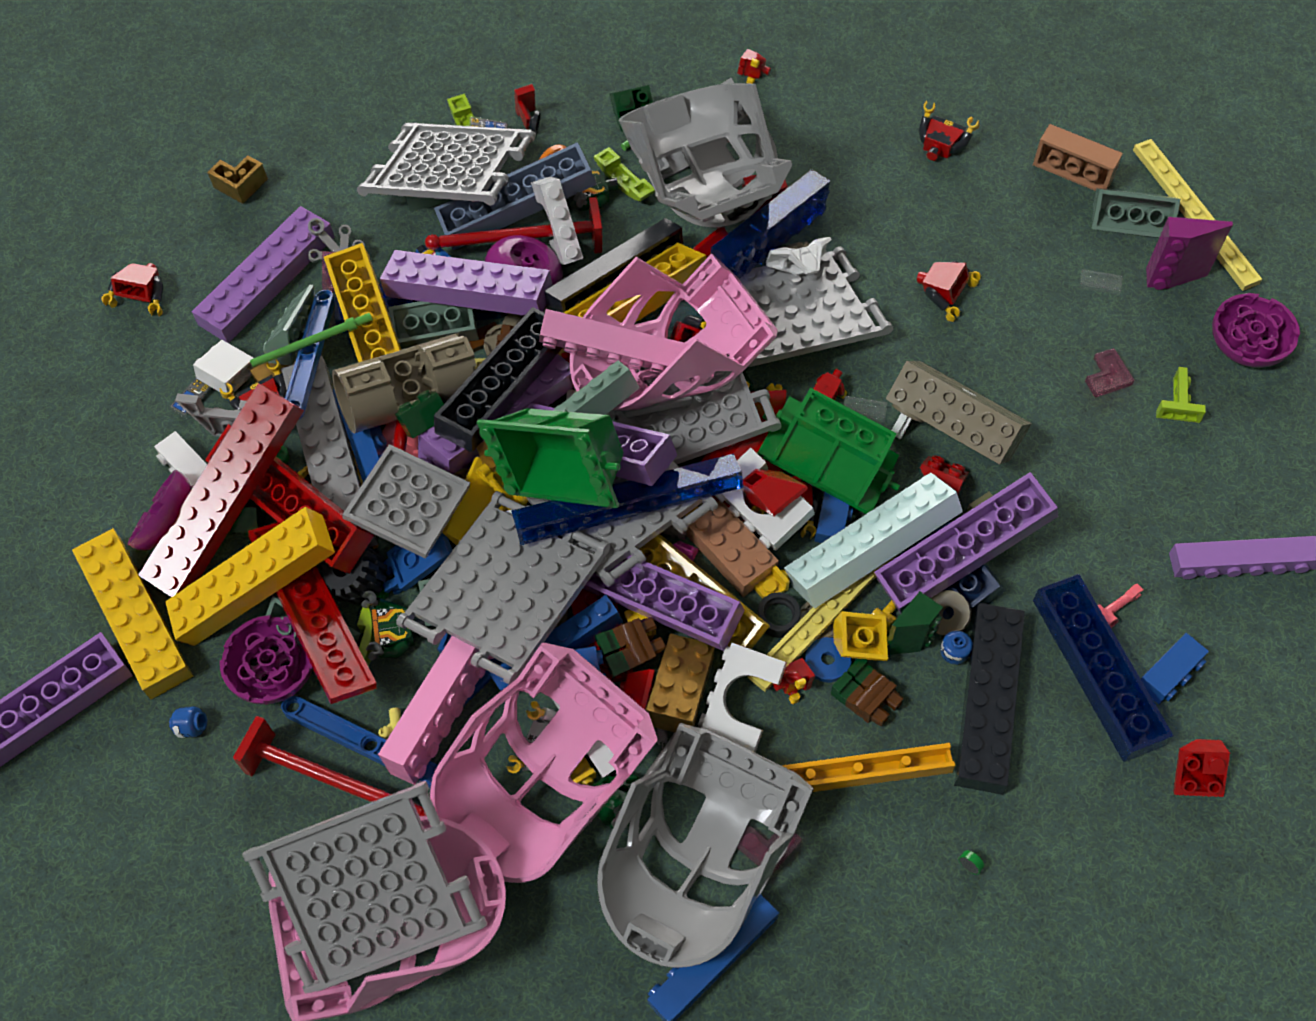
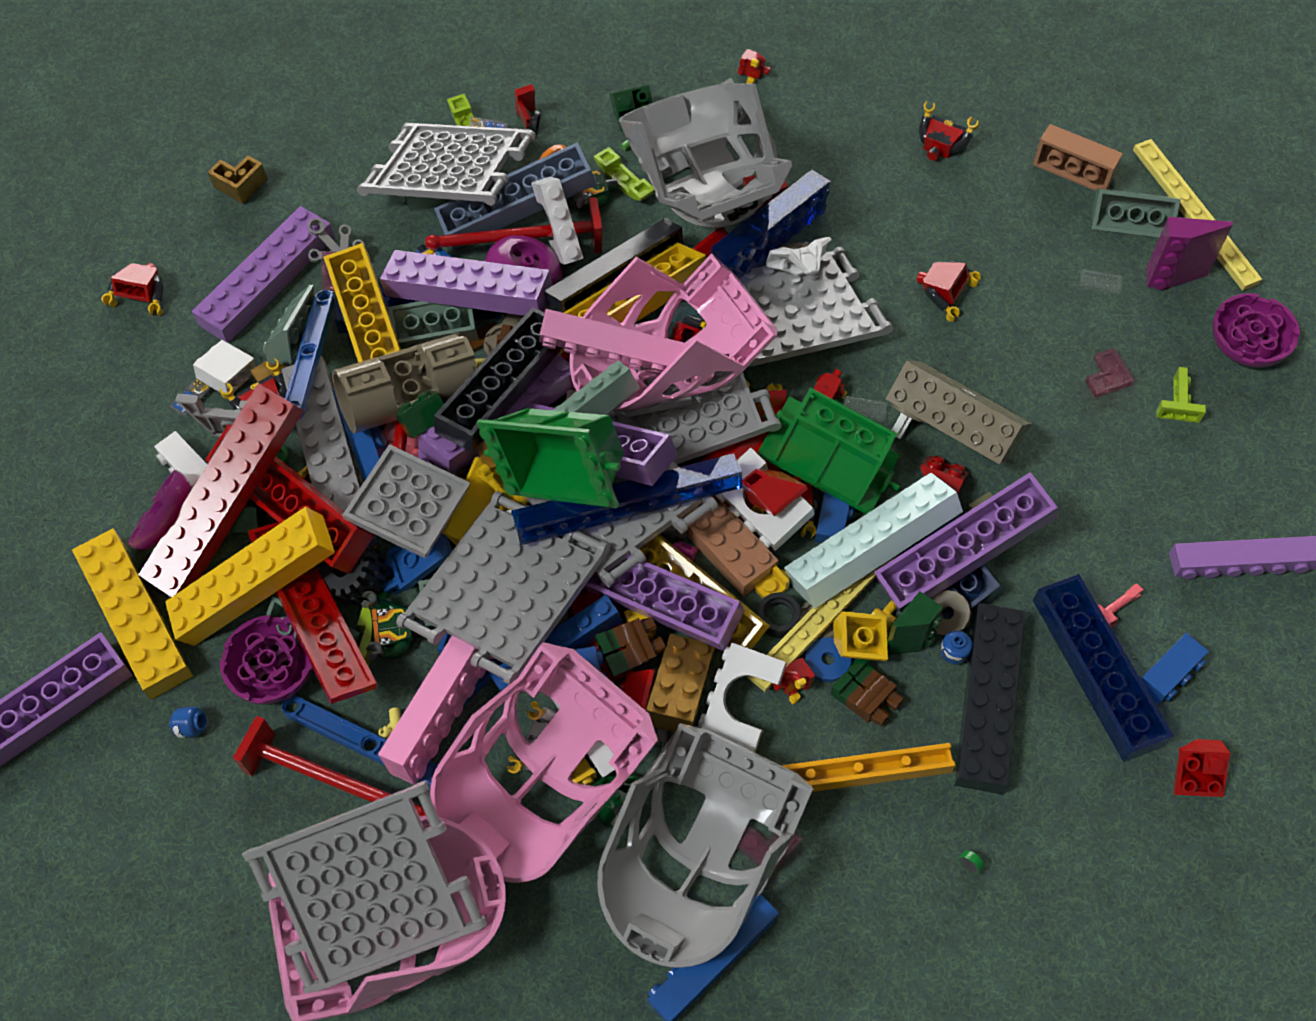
(349, 324): bright green bar -> none

